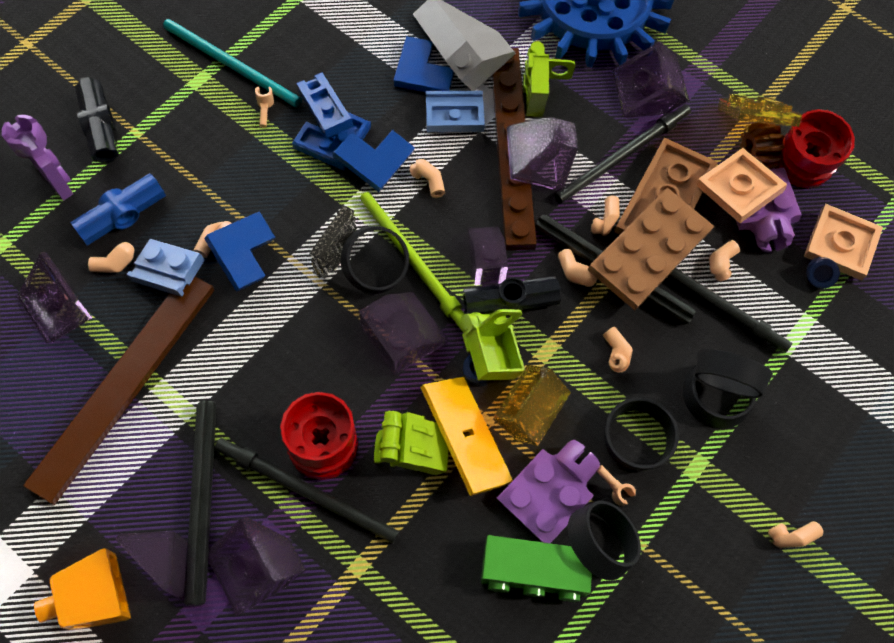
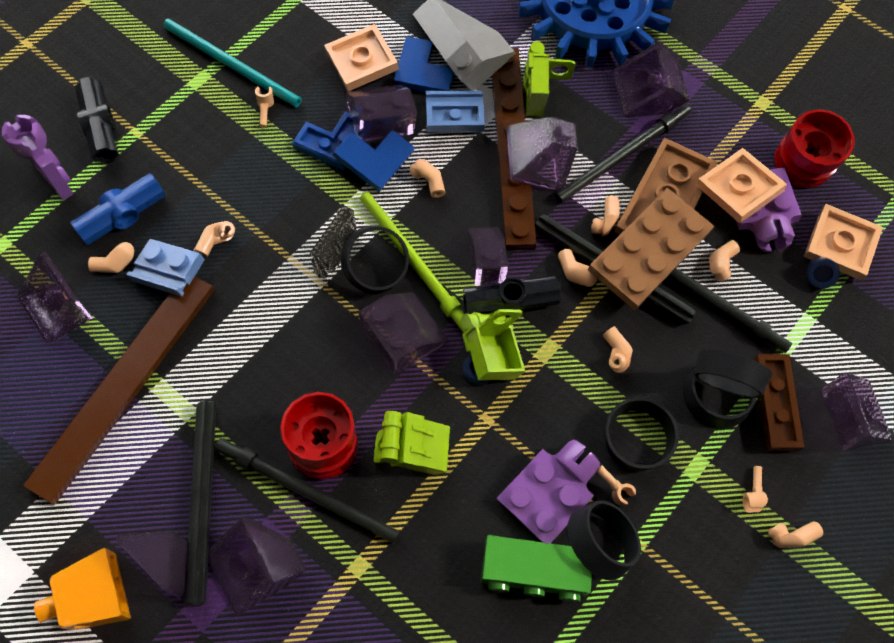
(233, 249): blue tile -> none
(325, 105): plate -> none
(361, 57): none -> light nougat plate
(381, 110): none -> clear purple slope
(476, 454): yellow piece -> none
(532, 404): clear yellow brick -> none
(757, 499): none -> light nougat hand
(761, 111): clear yellow plate -> none
(764, 143): reddish brown gear -> none
(780, 405): none -> reddish brown plate
(855, 412): none -> clear purple slope

